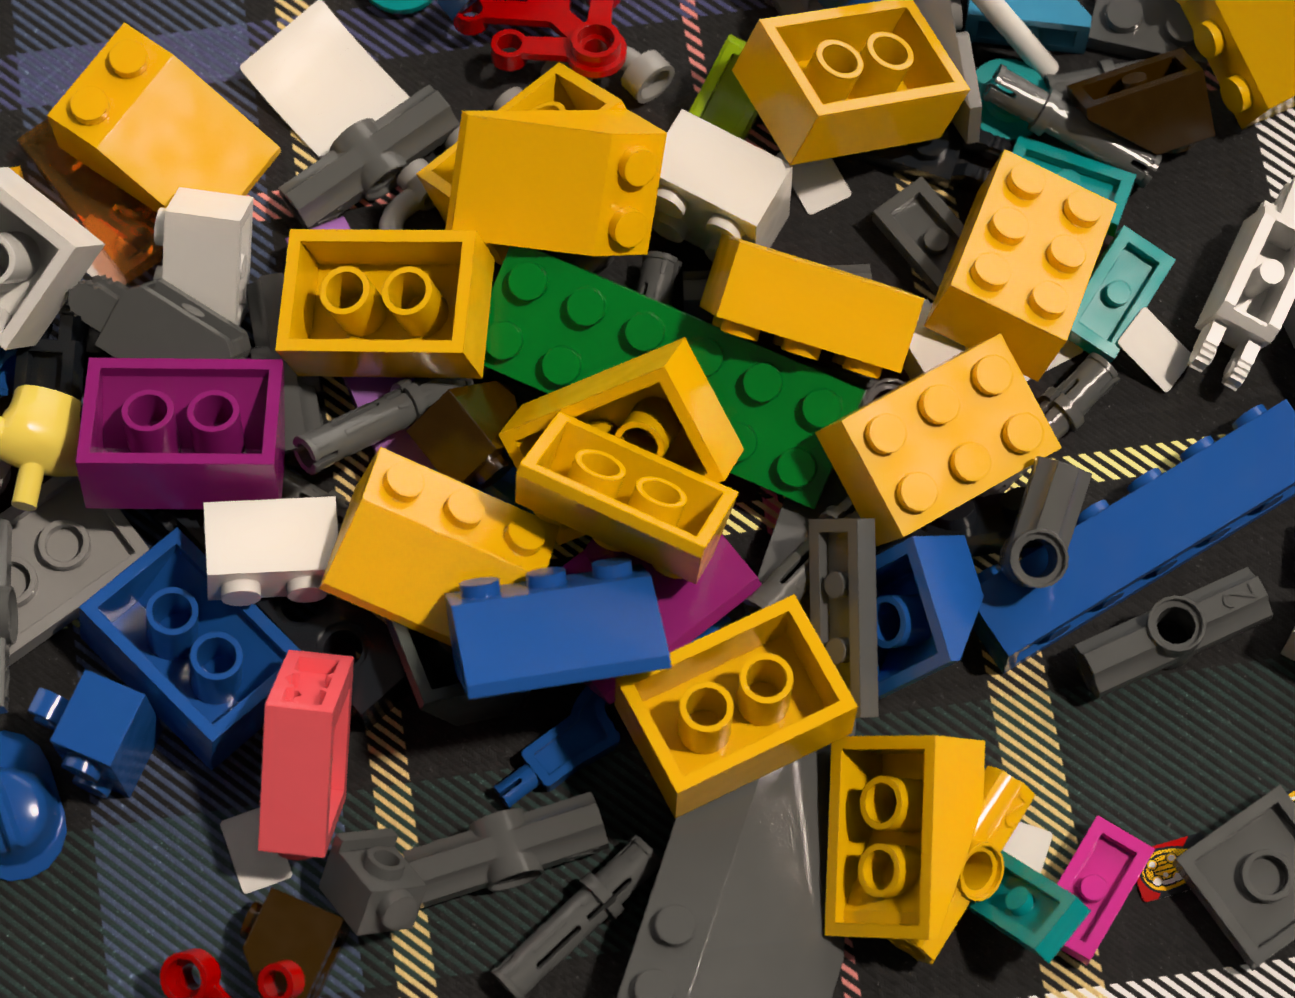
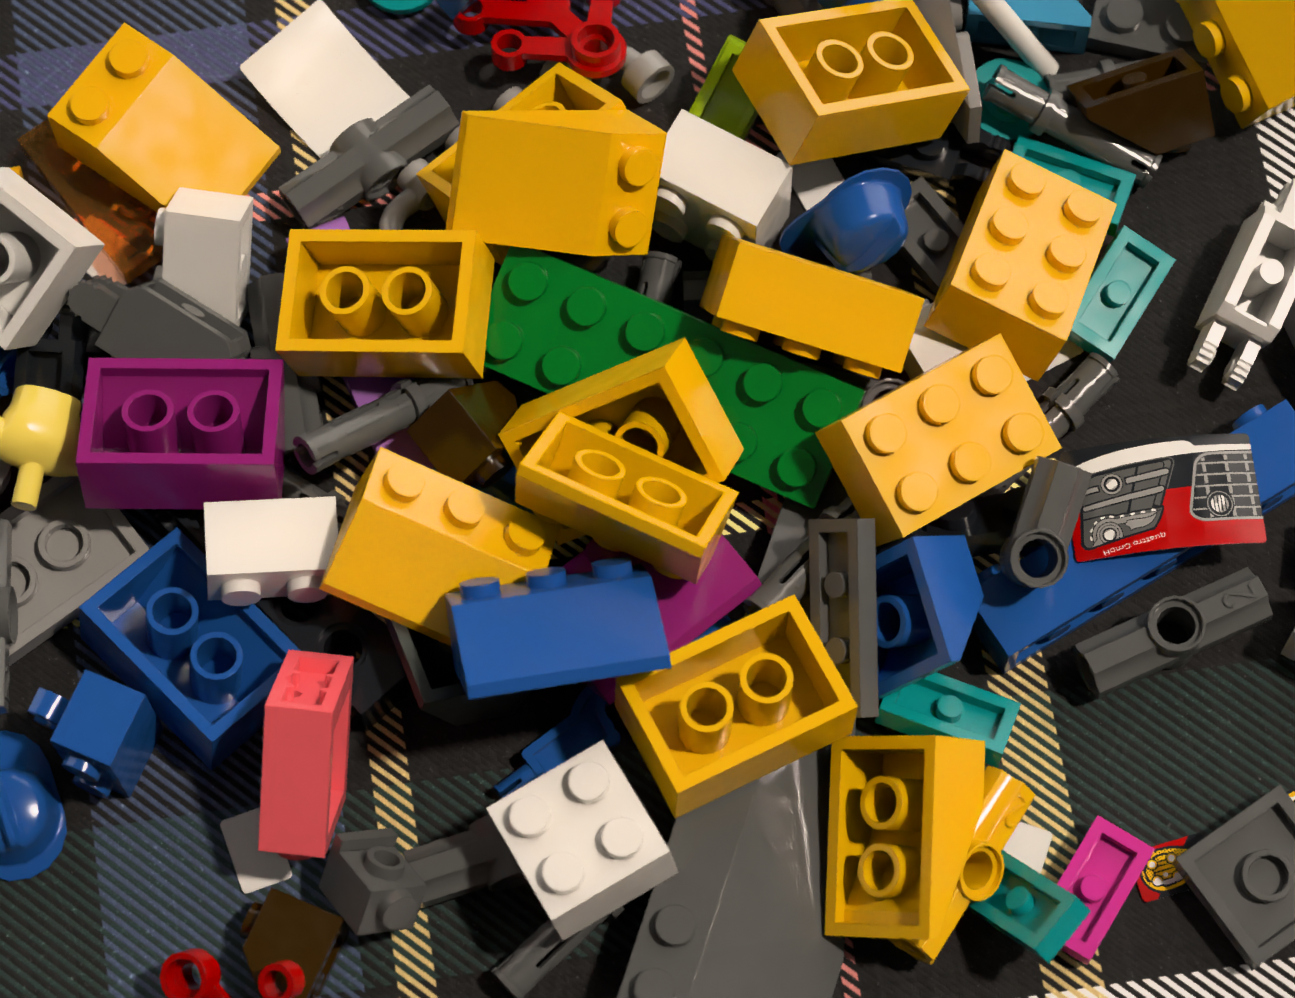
(583, 840): none -> white brick
(855, 223): none -> blue piece
(951, 709): none -> teal plate
(1155, 349): white sticker -> none
(1167, 495): none -> sticker

